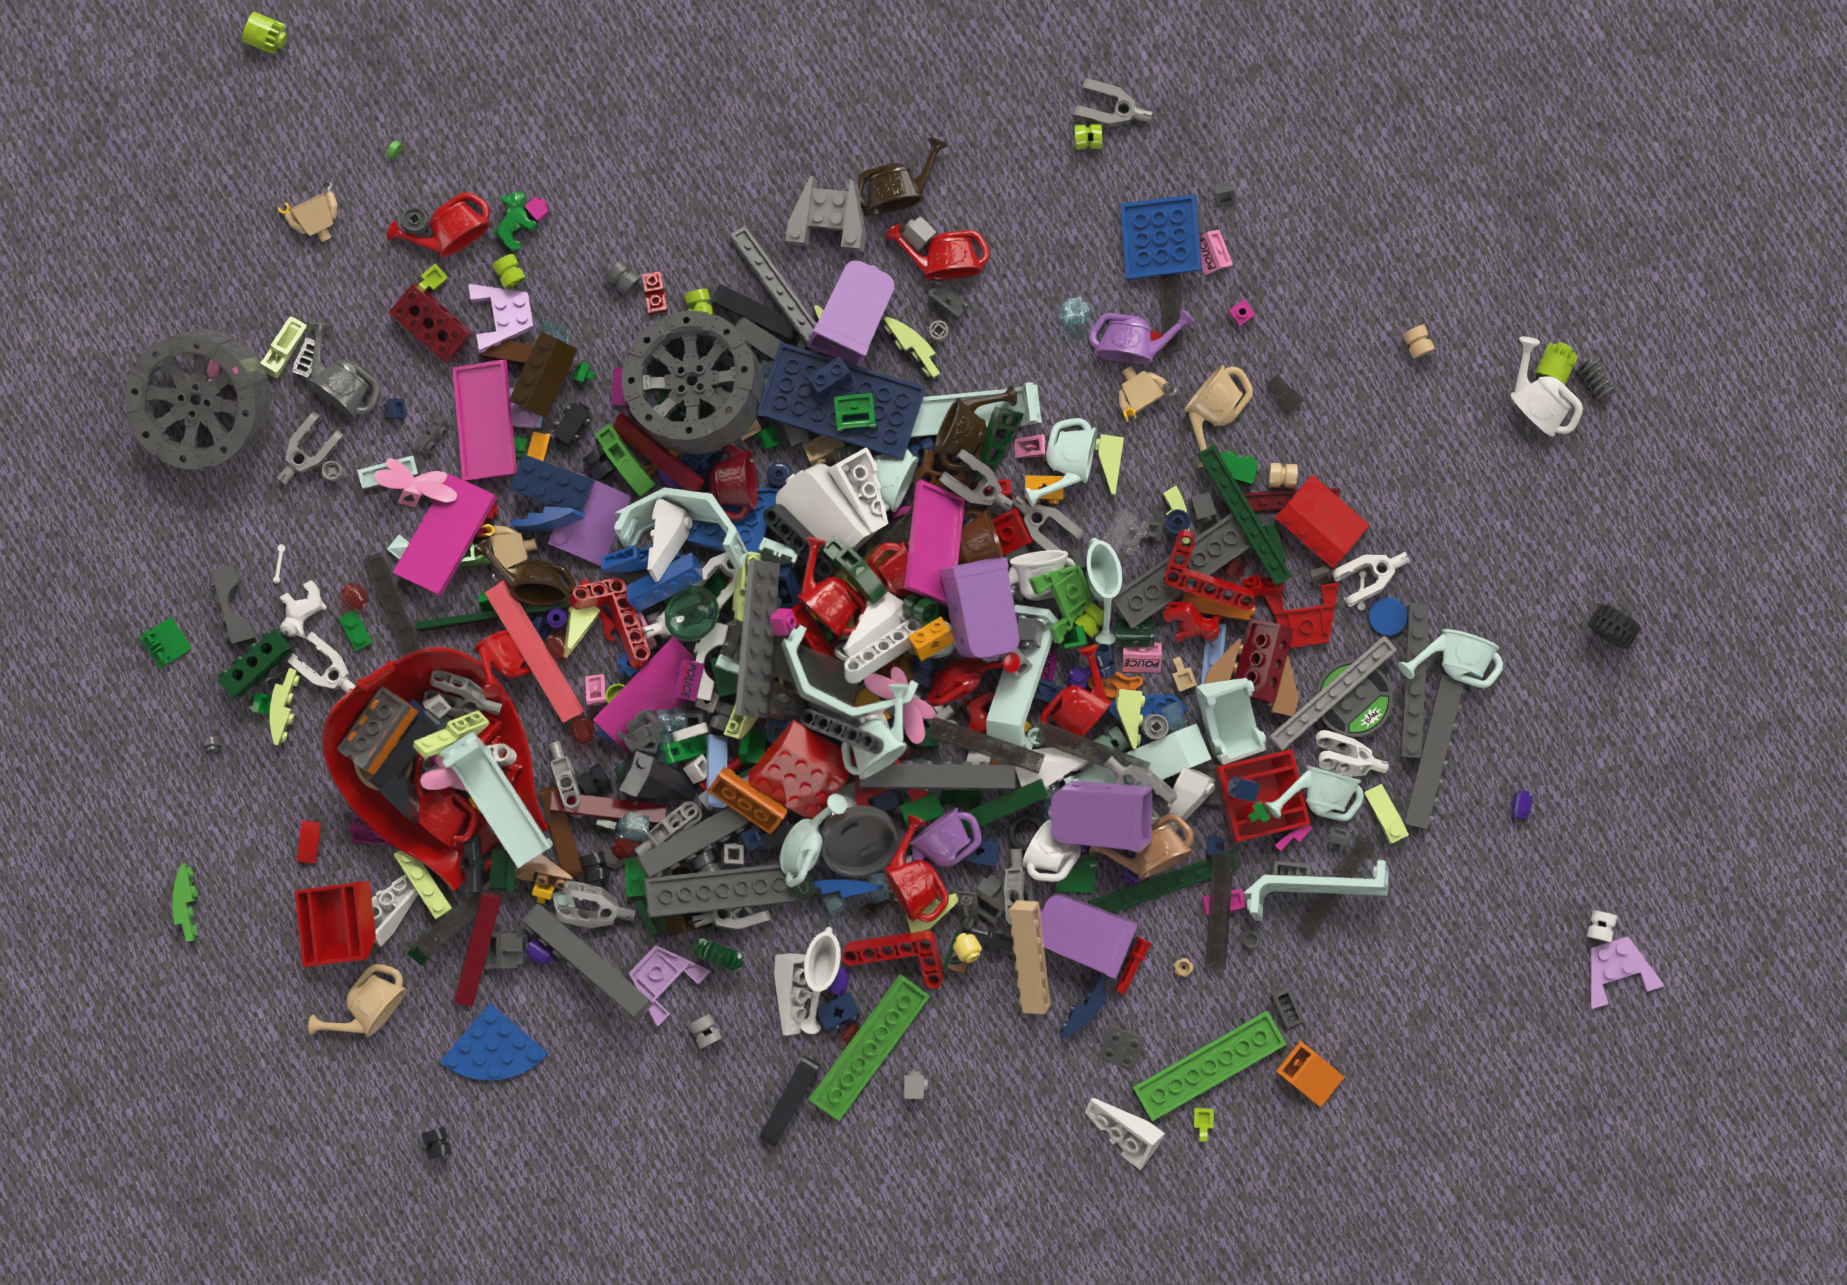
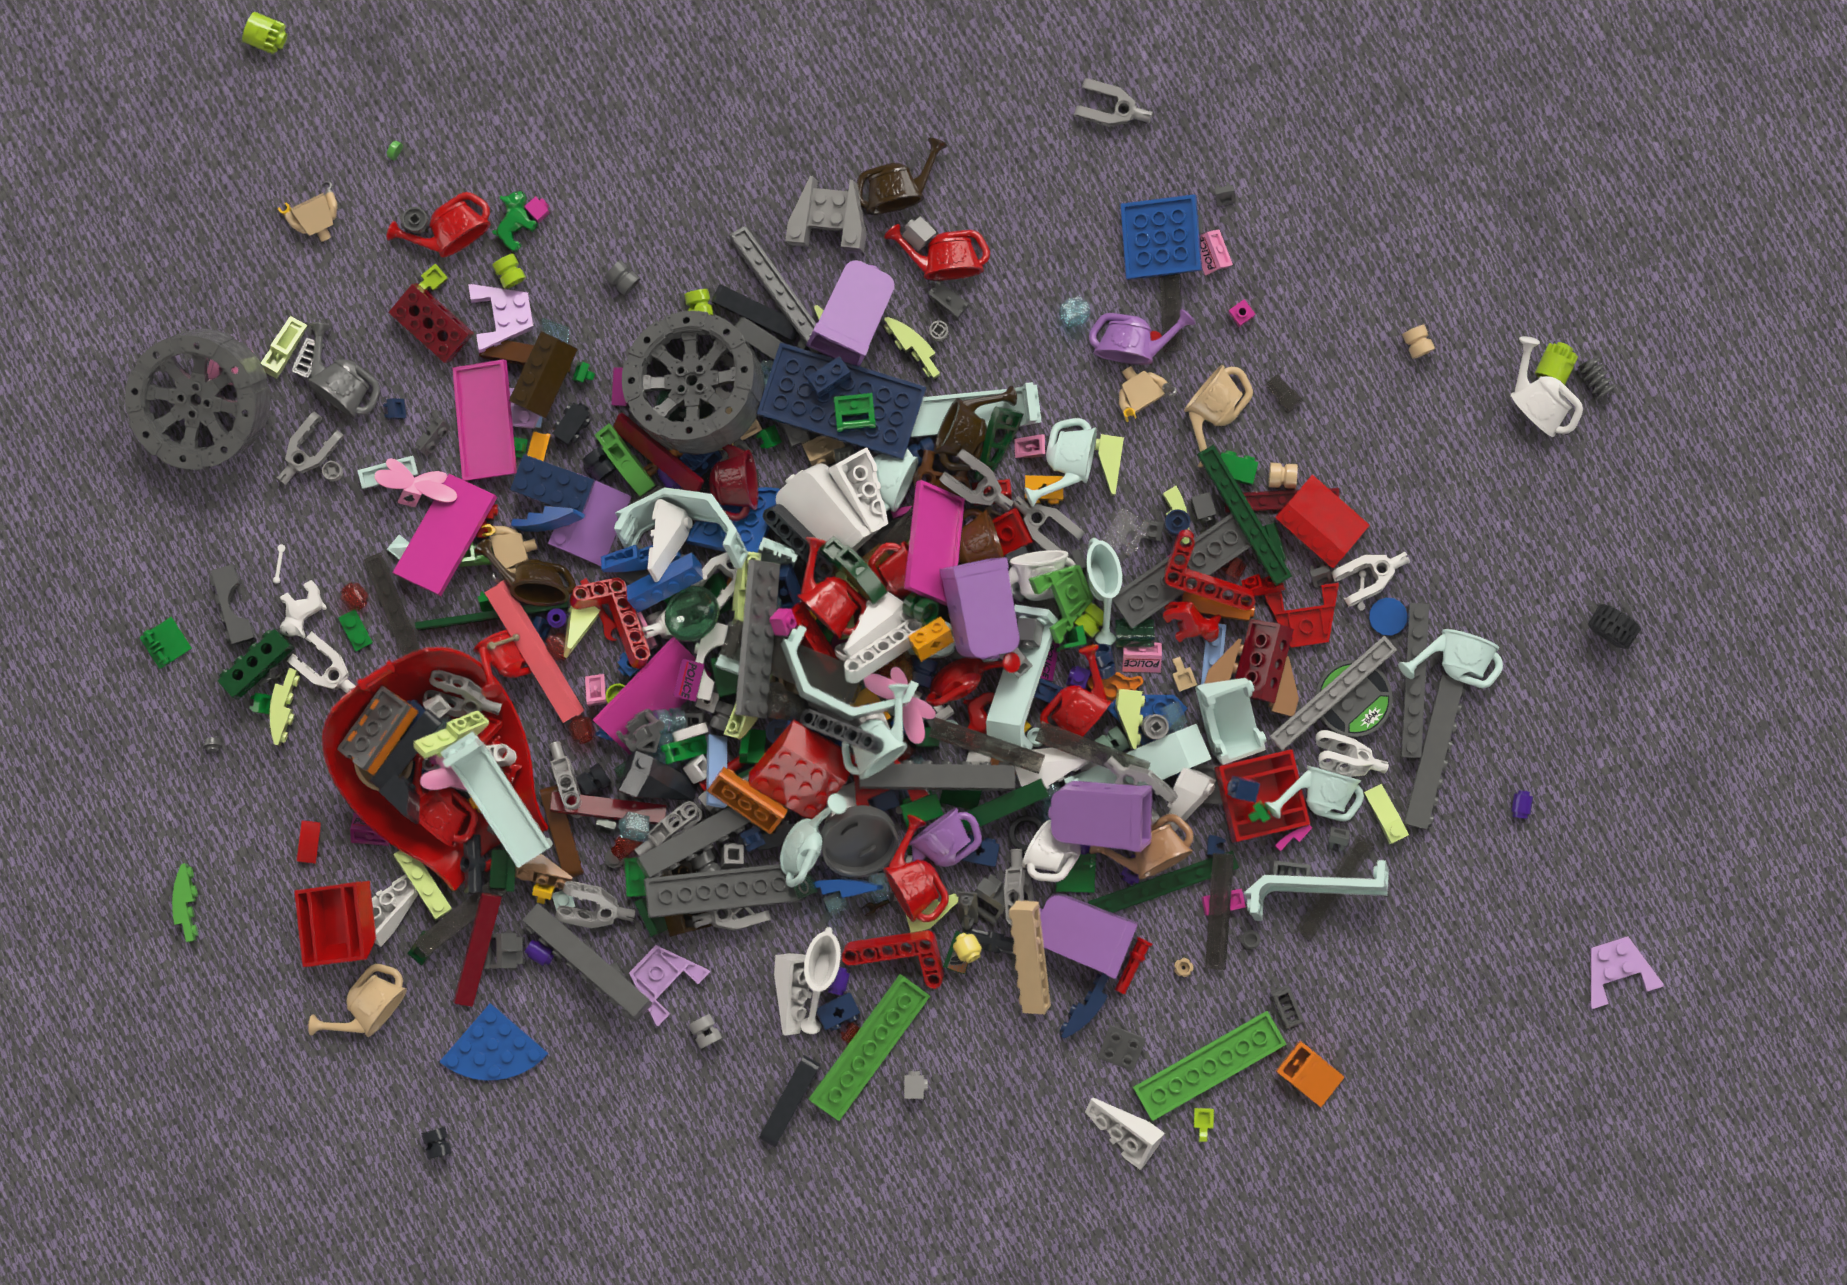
(492, 645): none -> dark tan hinge
(594, 867): black wheel -> none
(654, 293): slope -> none
(718, 954): dark green gear -> none
(778, 482): dark blue head -> none
(1081, 136): lime wheel -> none
(1598, 932): white wheel -> none

